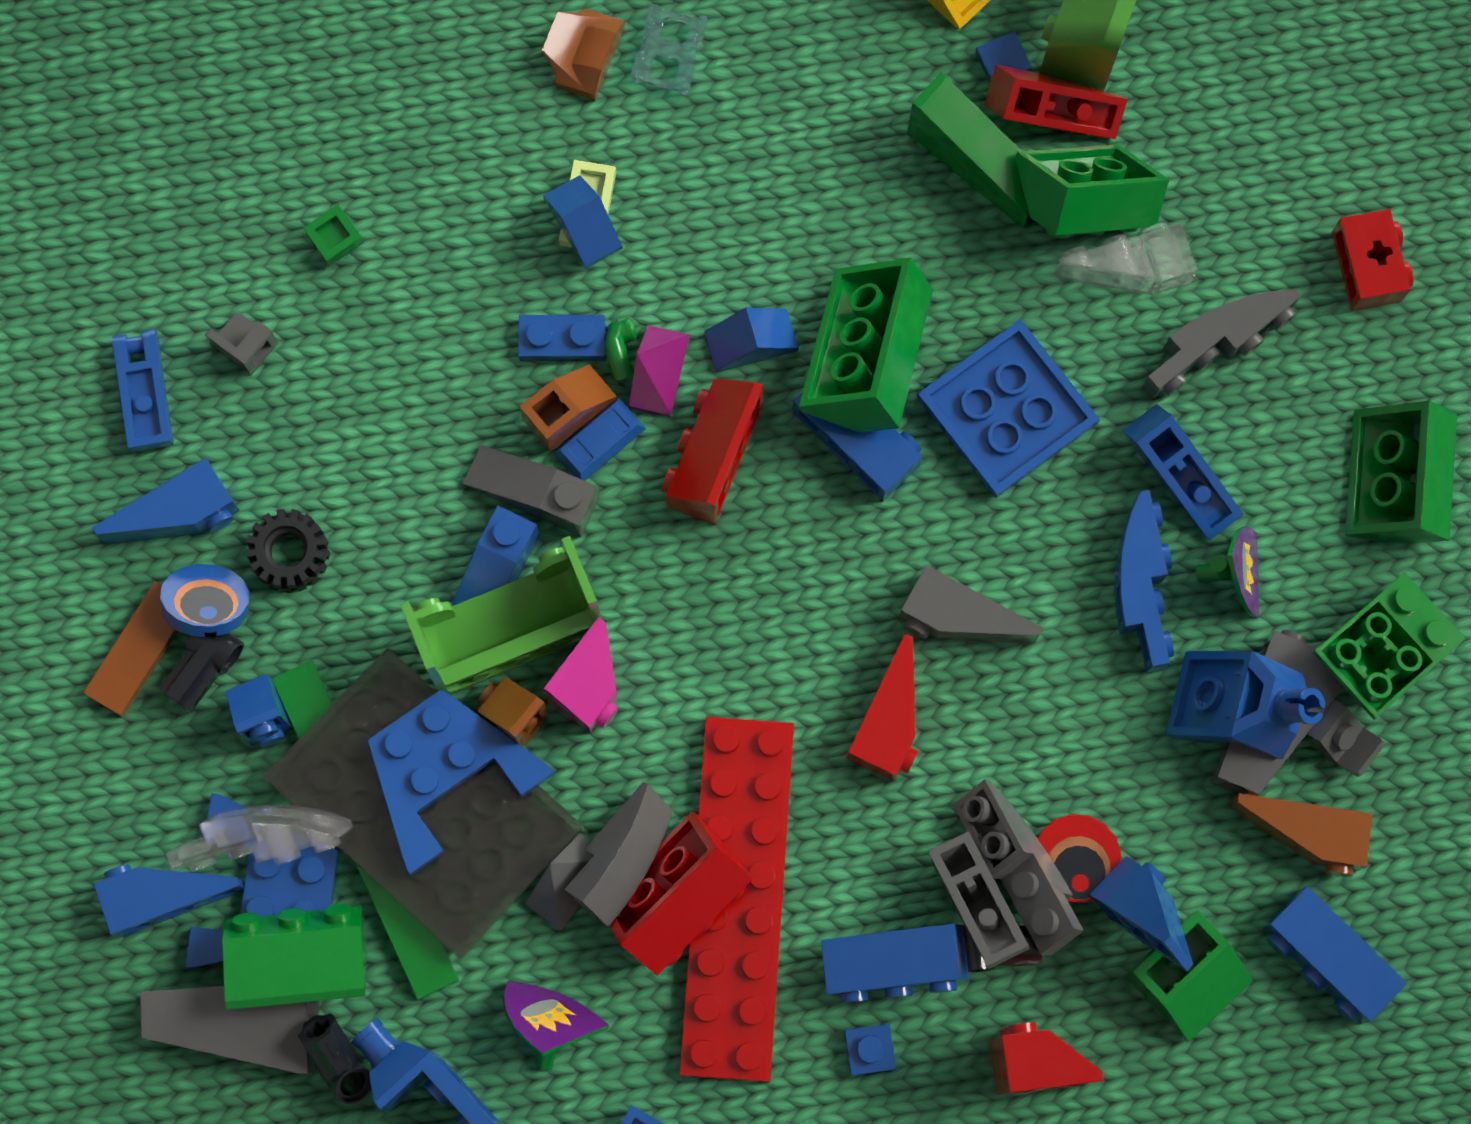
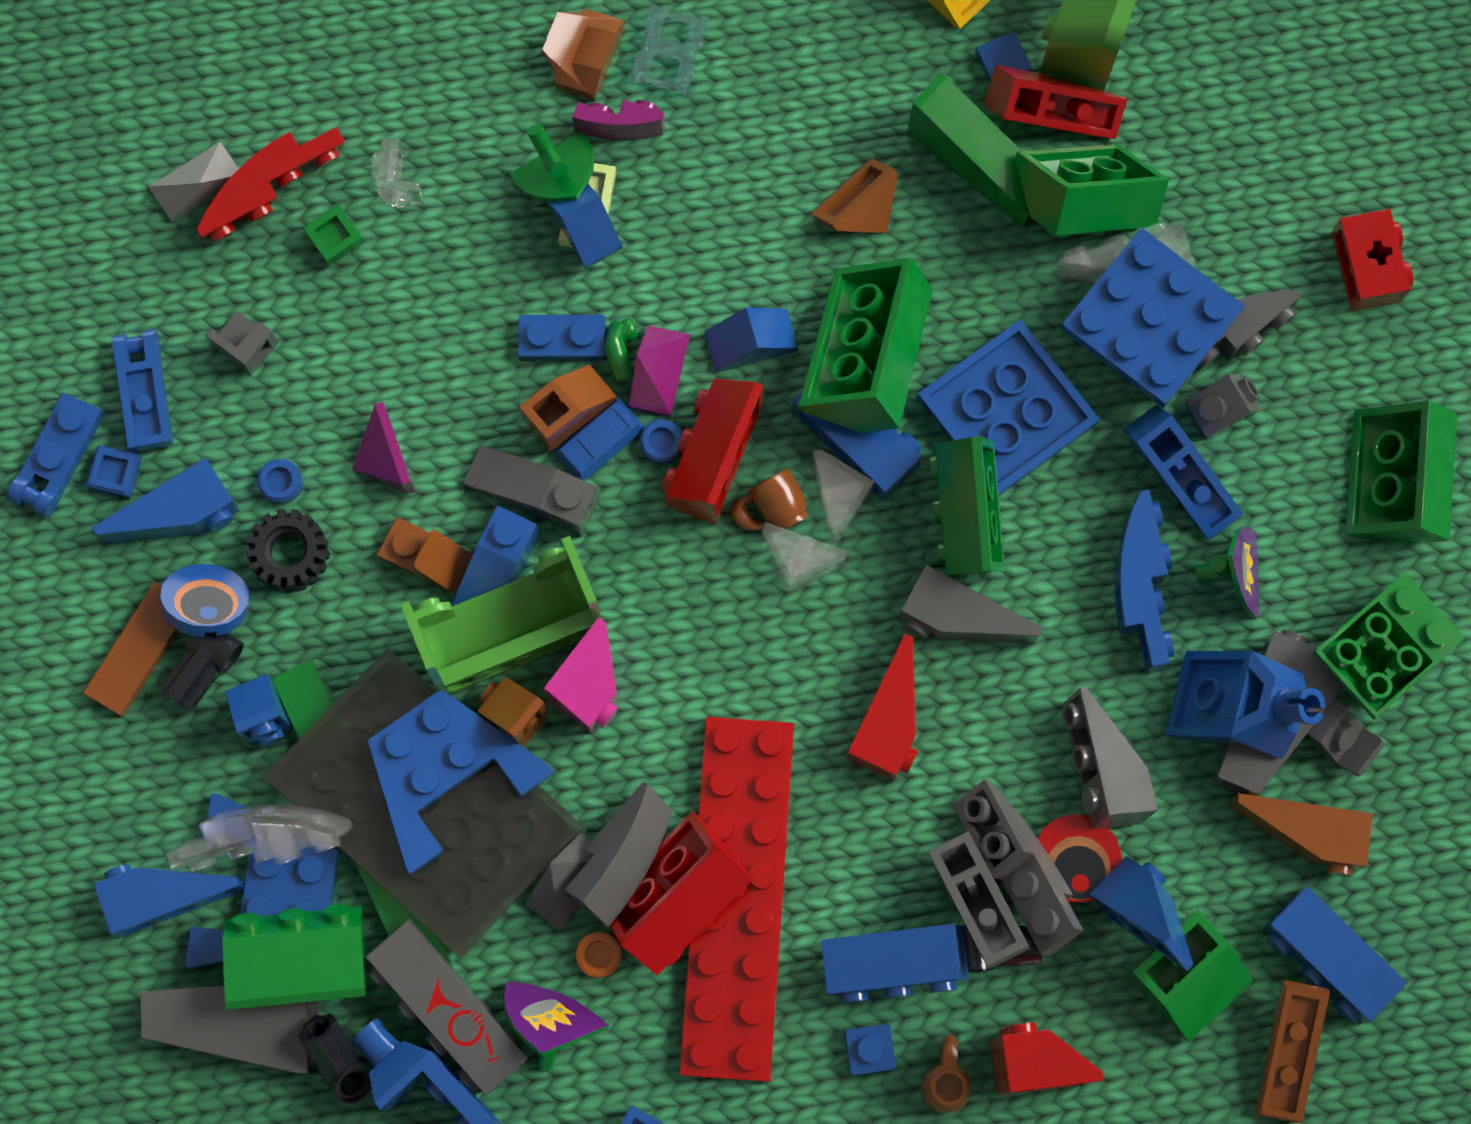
(56, 454): none -> blue plate
(114, 472): none -> blue tile
(194, 182): none -> light grey slope
(250, 188): none -> red slope
(280, 481): none -> blue tile
(381, 454): none -> magenta slope
(388, 169): none -> clear bracket
(425, 555): none -> dark orange slope
(446, 1006): none -> dark grey brick
(558, 171): none -> green shield
(598, 955): none -> orange tile
(633, 122): none -> magenta slope
(661, 441): none -> blue tile
(777, 500): none -> dark orange piece
(800, 558): none -> clear slope
(841, 492): none -> clear slope
(862, 201): none -> dark orange slope
(946, 1085): none -> dark orange piece
(967, 506): none -> green slope
(1110, 771): none -> slope
(1152, 317): none -> blue plate
(1224, 403): none -> dark grey bracket
(1292, 1051): none -> dark orange tile

